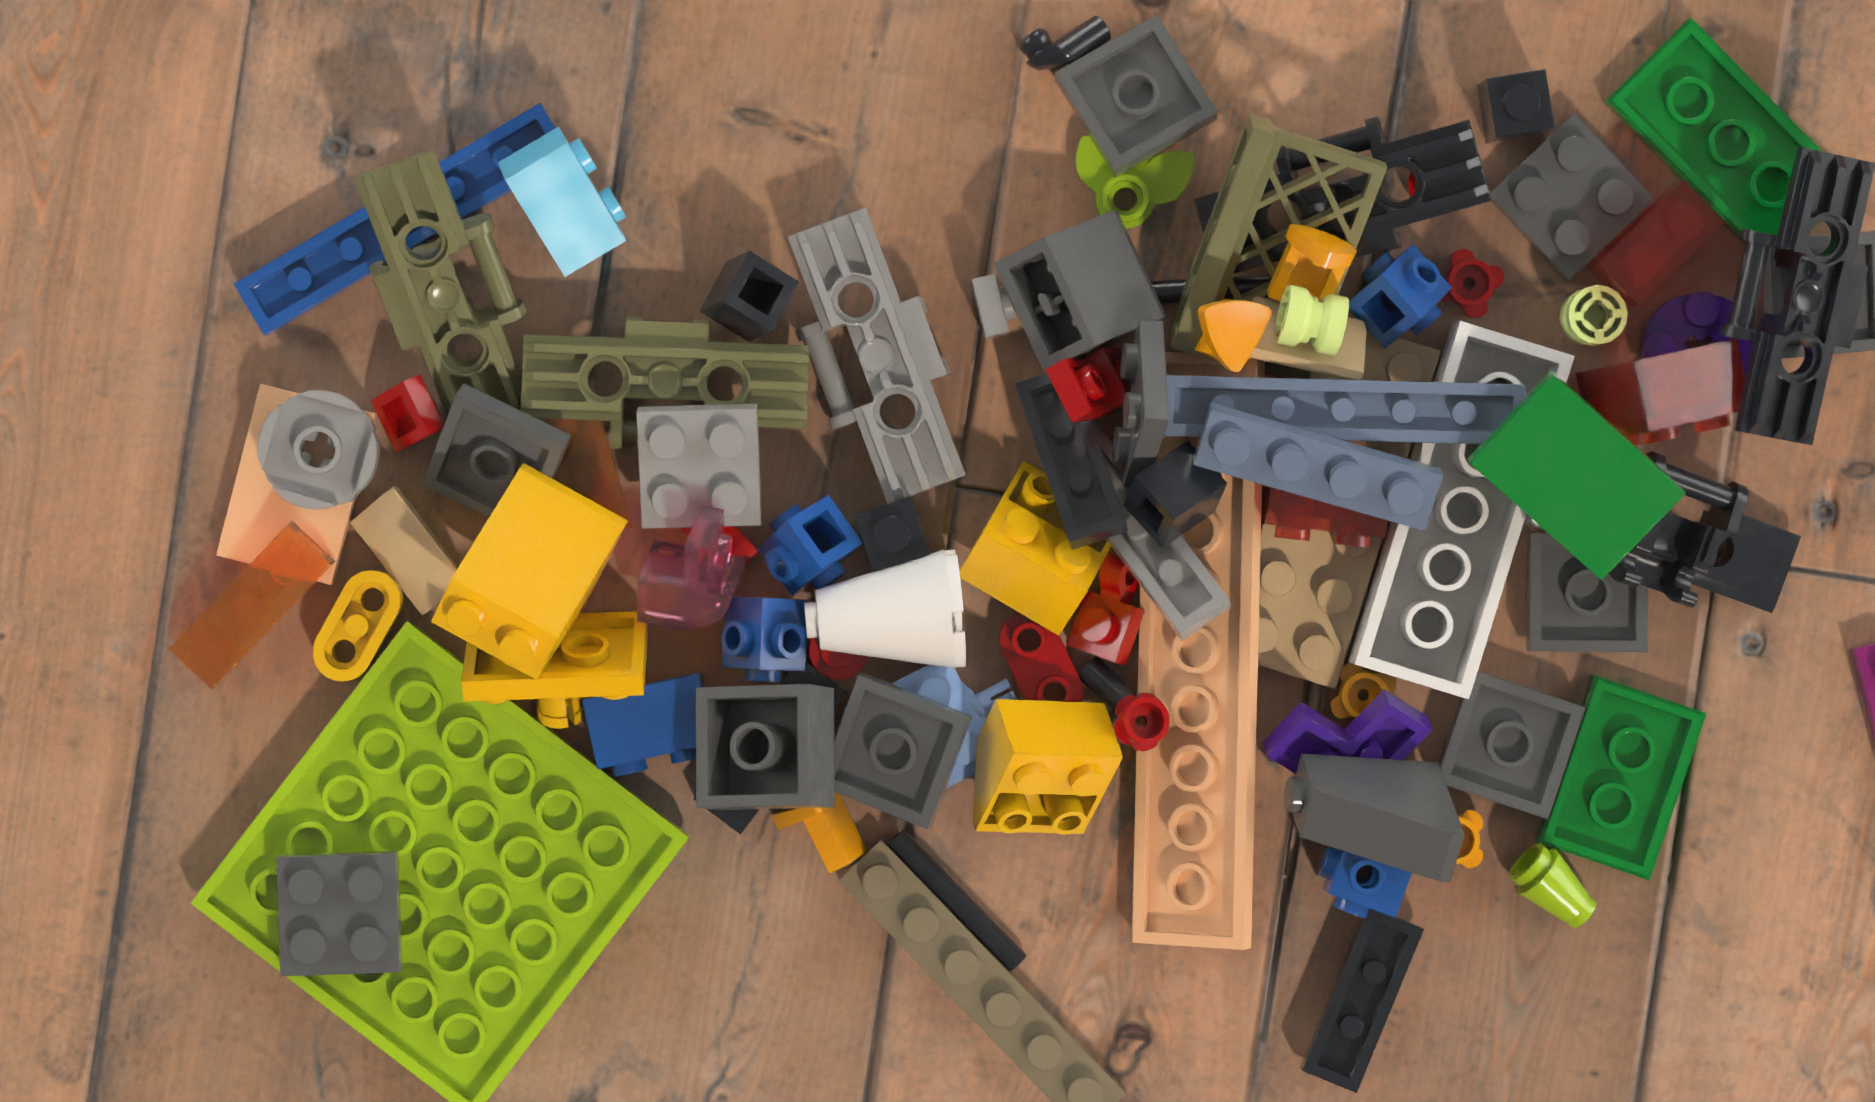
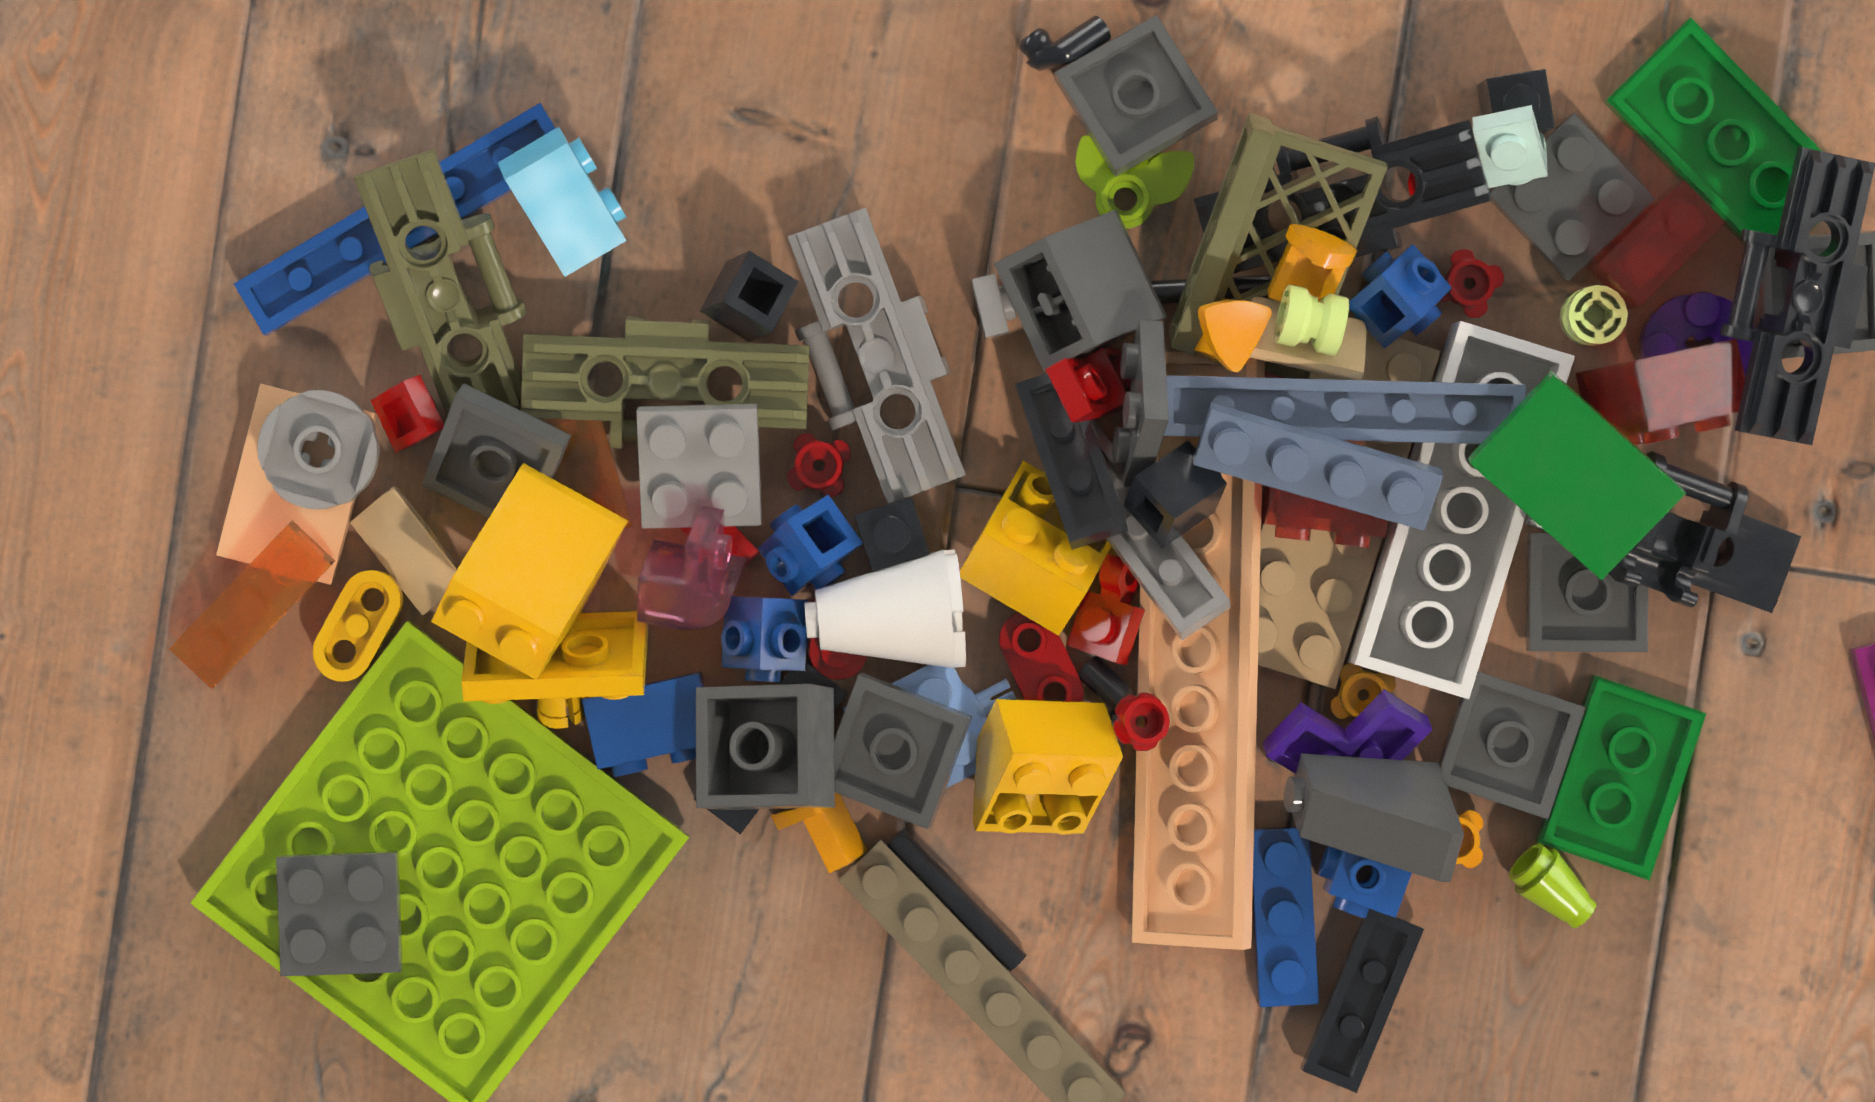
(810, 450): none -> red plate
(1284, 918): none -> blue plate
(1510, 147): none -> light aqua bracket

